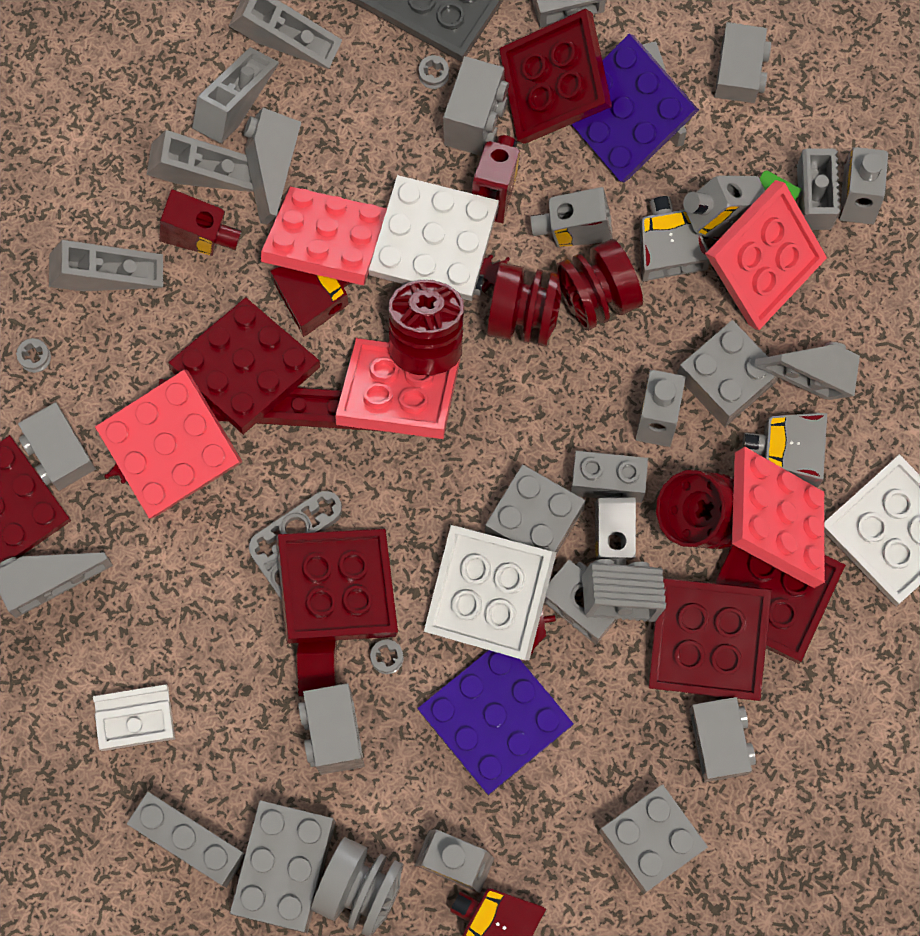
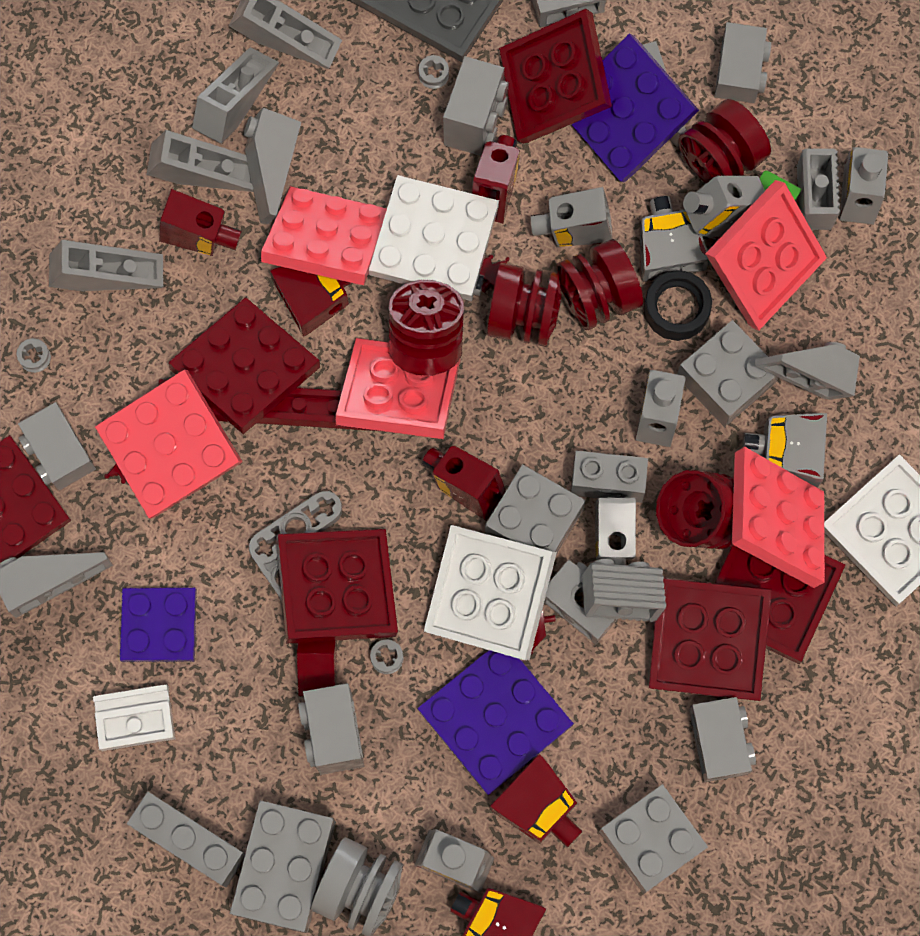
(158, 625): none -> dark purple plate
(466, 479): none -> dark red torso
(538, 804): none -> dark red torso
(684, 280): none -> black tyre
(725, 142): none -> dark red wheel

